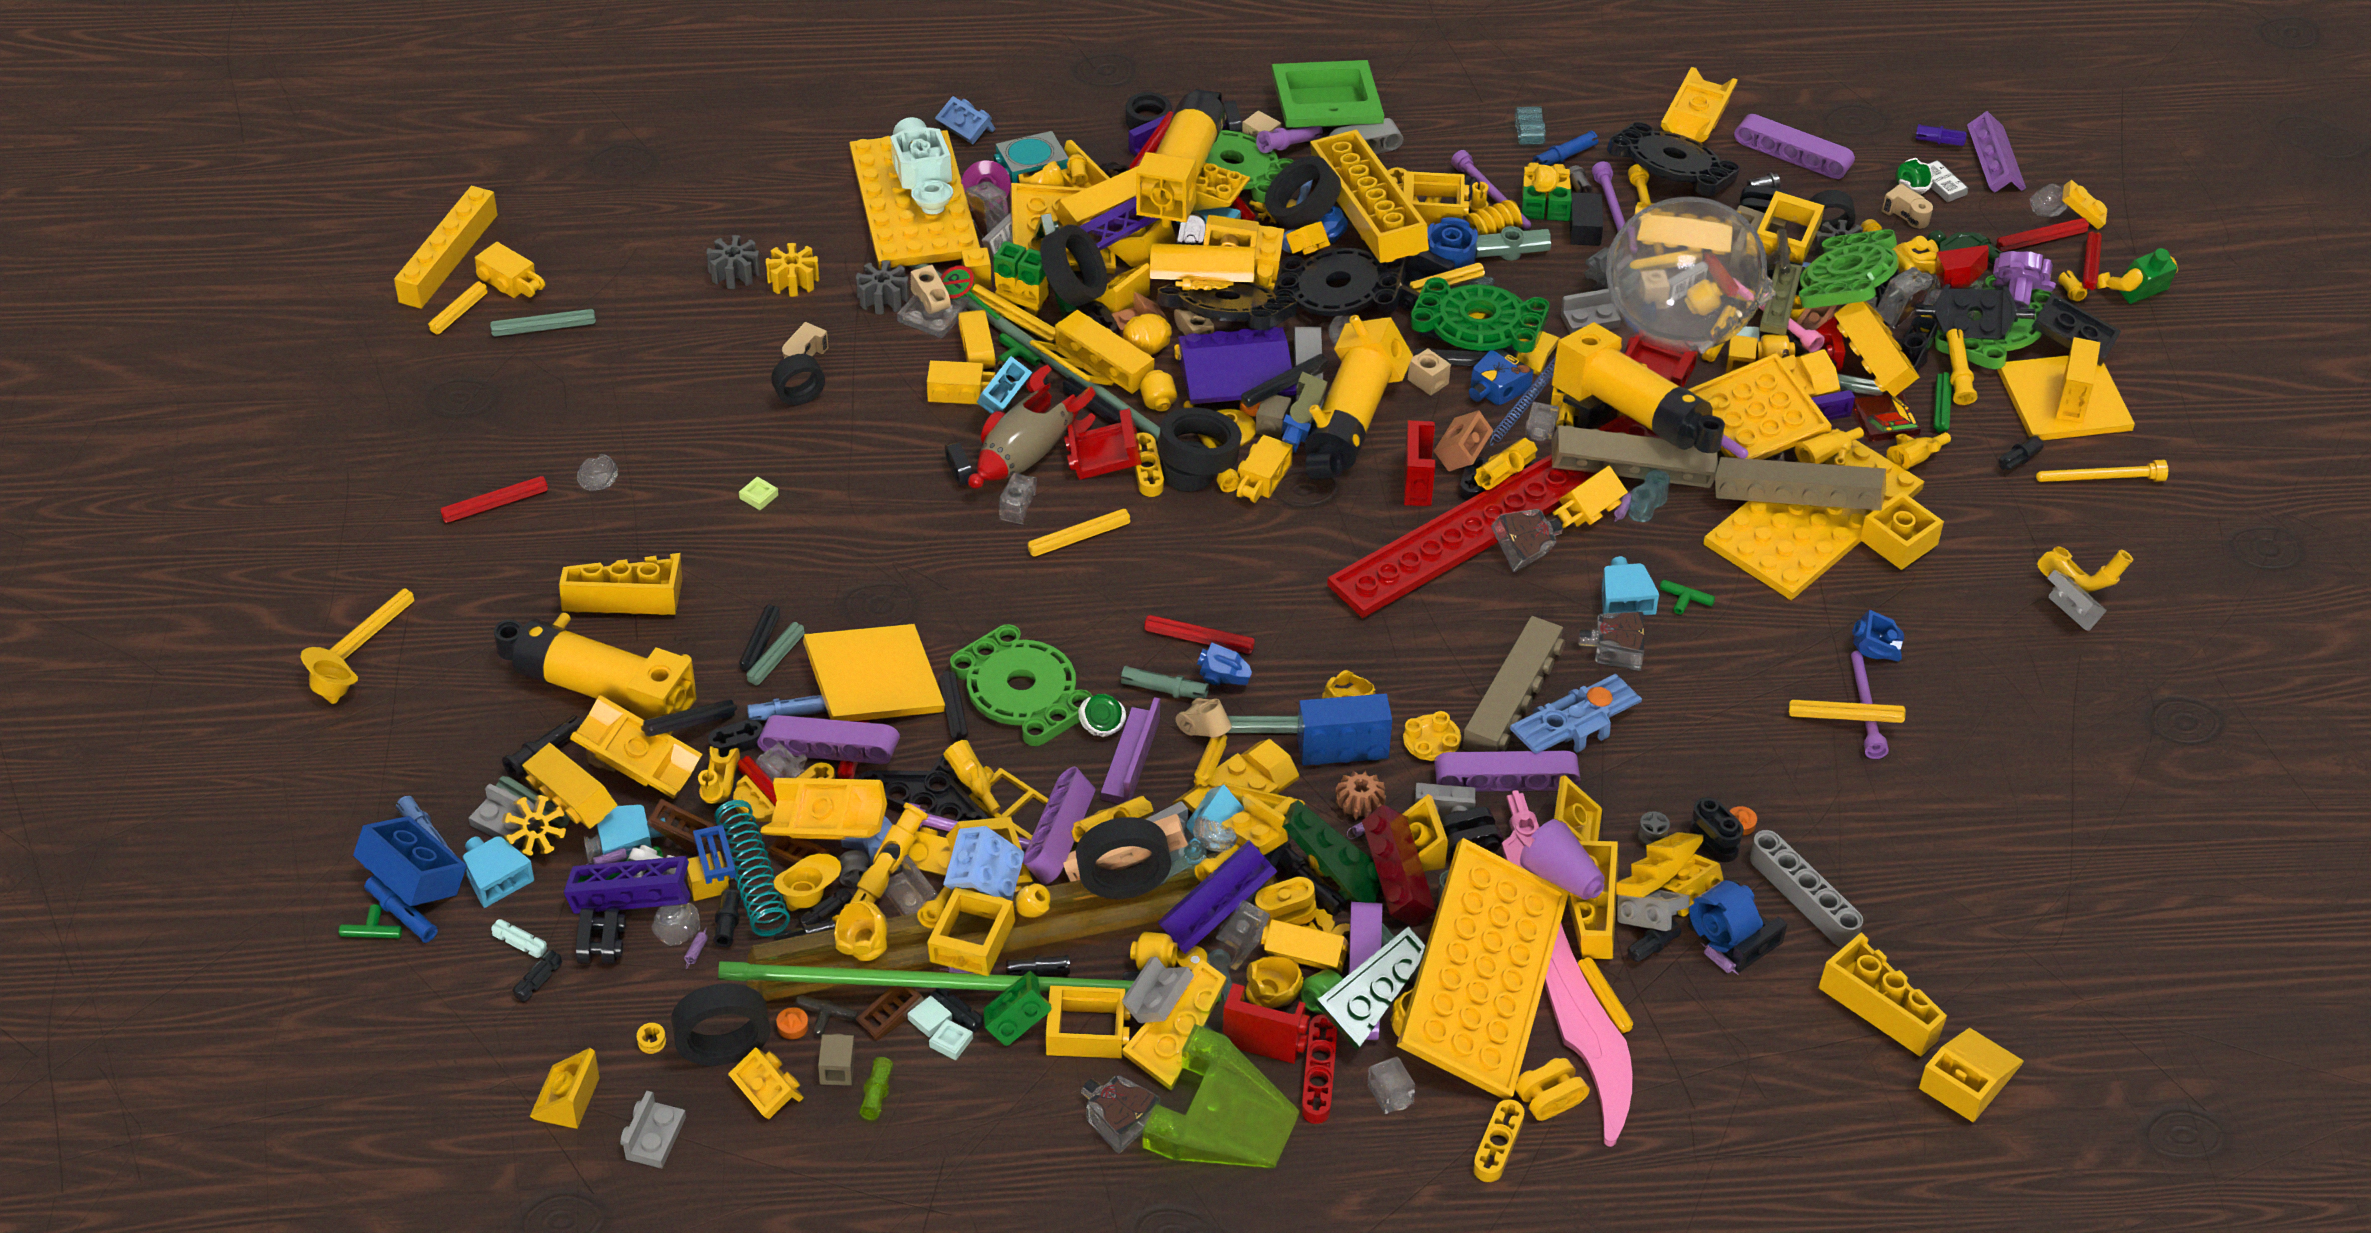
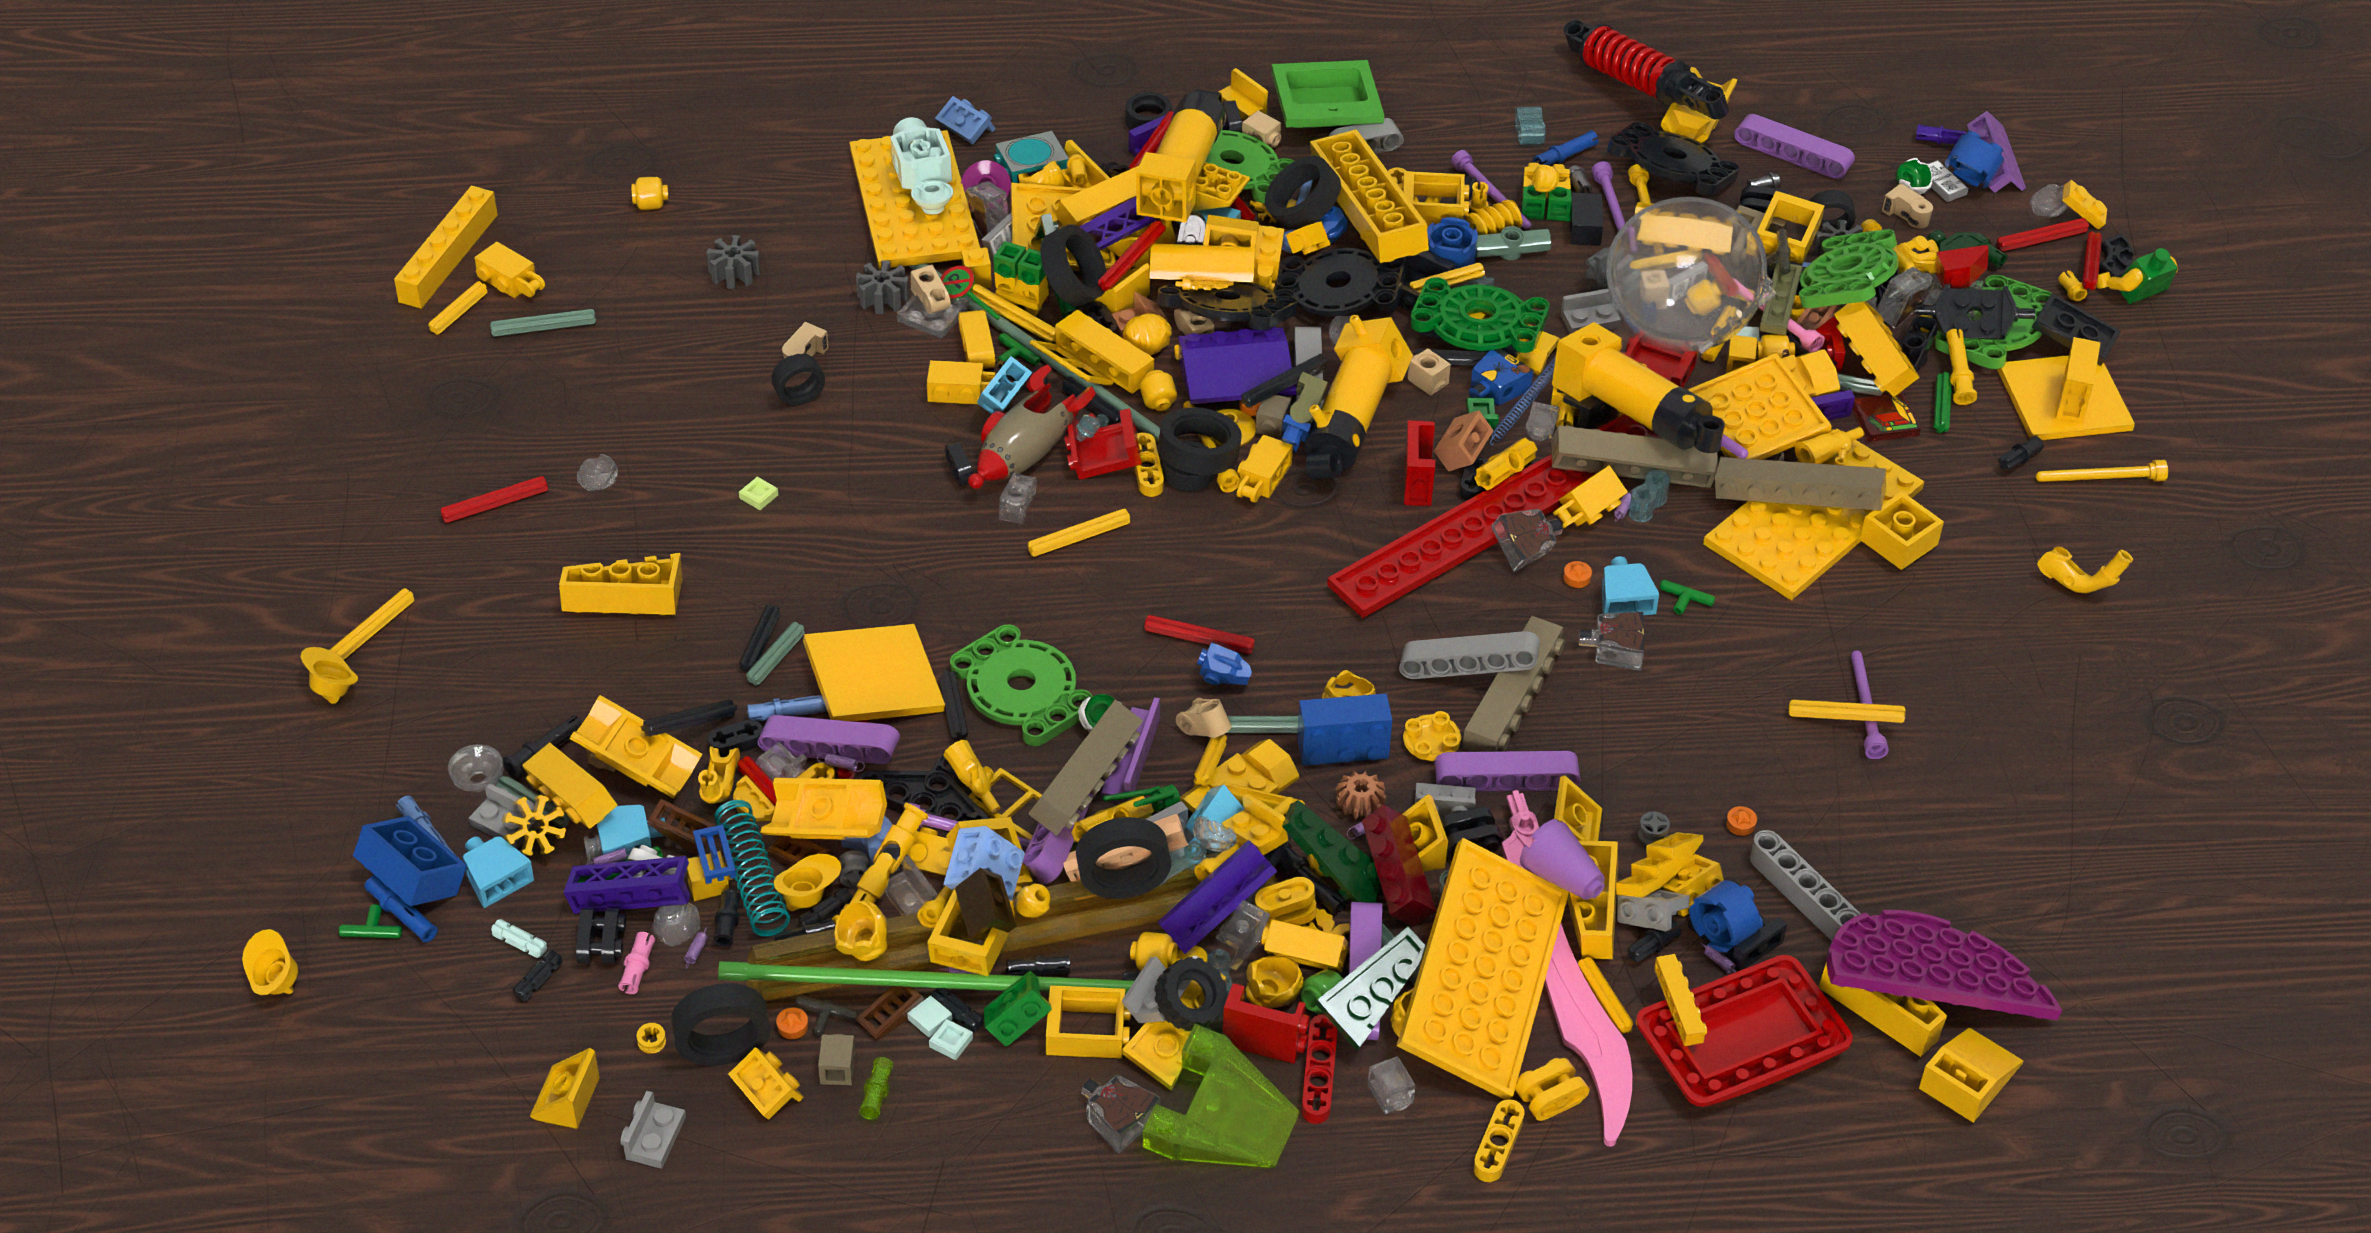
(269, 964): none -> yellow piece
(472, 761): none -> clear piece
(592, 668): yellow piece -> none
(636, 963): none -> bright pink pin
(649, 193): none -> yellow head
(792, 269): yellow gear -> none
(840, 762): none -> lavender piece
(985, 903): none -> dark brown panel
(1086, 767): none -> dark tan brick
(1089, 425): none -> clear light blue piece
(1131, 255): none -> red axle
(1159, 797): none -> green plant
(1173, 685): sand green pin -> none
(1211, 984): none -> black tyre
(1247, 94): none -> yellow panel
(1282, 138): medium lavender pin -> none
(1469, 655): none -> light grey beam
(1486, 407): none -> green bracket
(1576, 715): medium blue piece -> none
(1577, 574): none -> orange tile
(1644, 68): none -> piece
(1680, 1000): none -> yellow piece
(1719, 828): black brick -> none
(1759, 1031): none -> red wedge
(1878, 637): blue hand -> none
(1914, 451): yellow piece -> none
(1932, 961): none -> magenta plate
(1975, 159): none -> blue brick
(2022, 274): medium lavender piece -> none
(2075, 601): light grey bracket -> none
(2118, 255): none -> black tile

